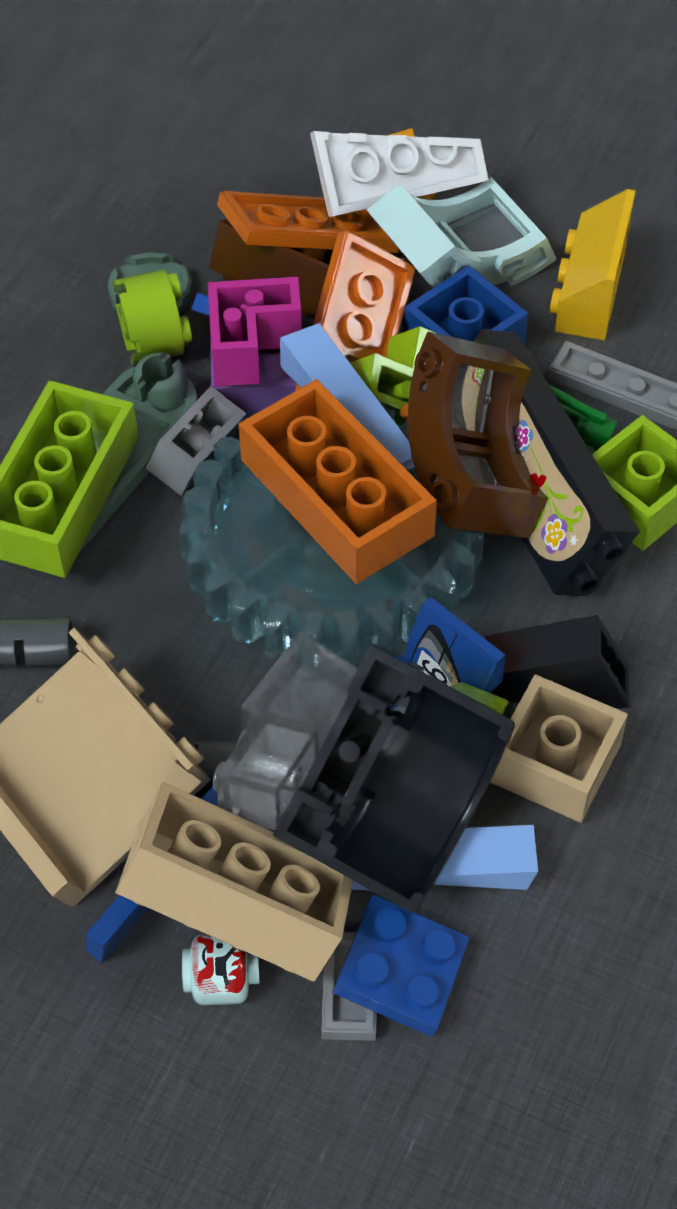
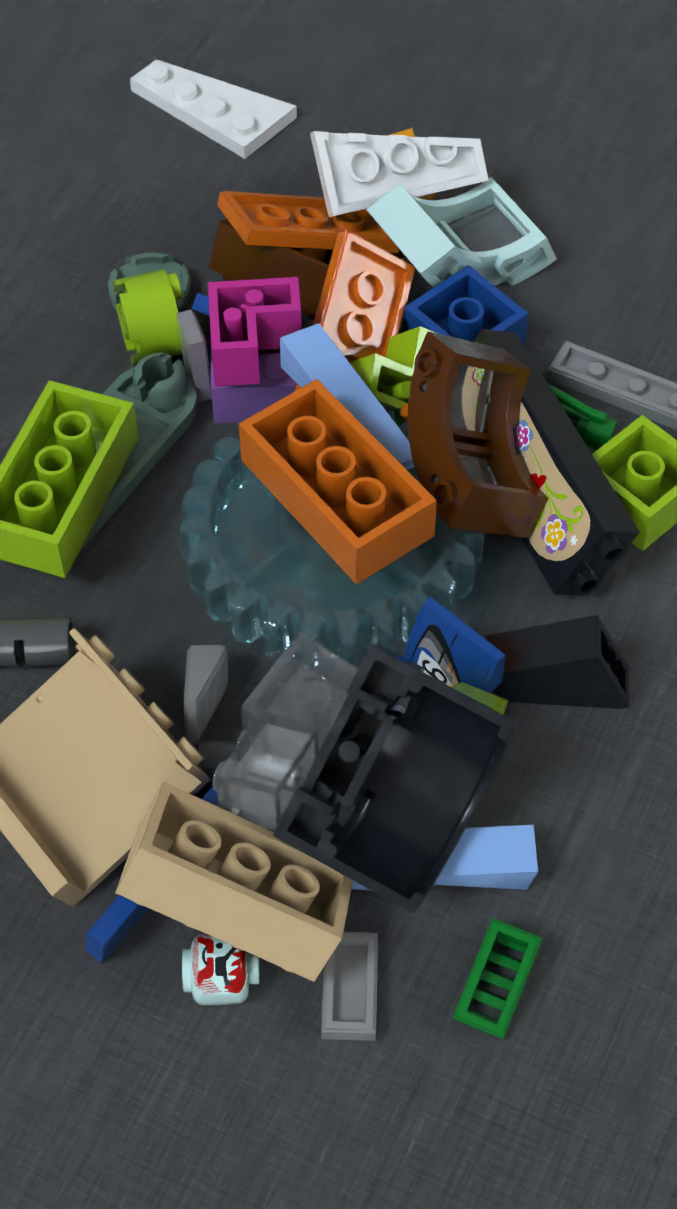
(193, 439): light grey brick -> none
(195, 354): none -> light grey tile
(204, 686): none -> light grey slope
(215, 108): none -> white wing
(401, 965): blue plate -> none
(512, 938): none -> green slope
(560, 748): tan brick -> none
(593, 268): yellow slope -> none

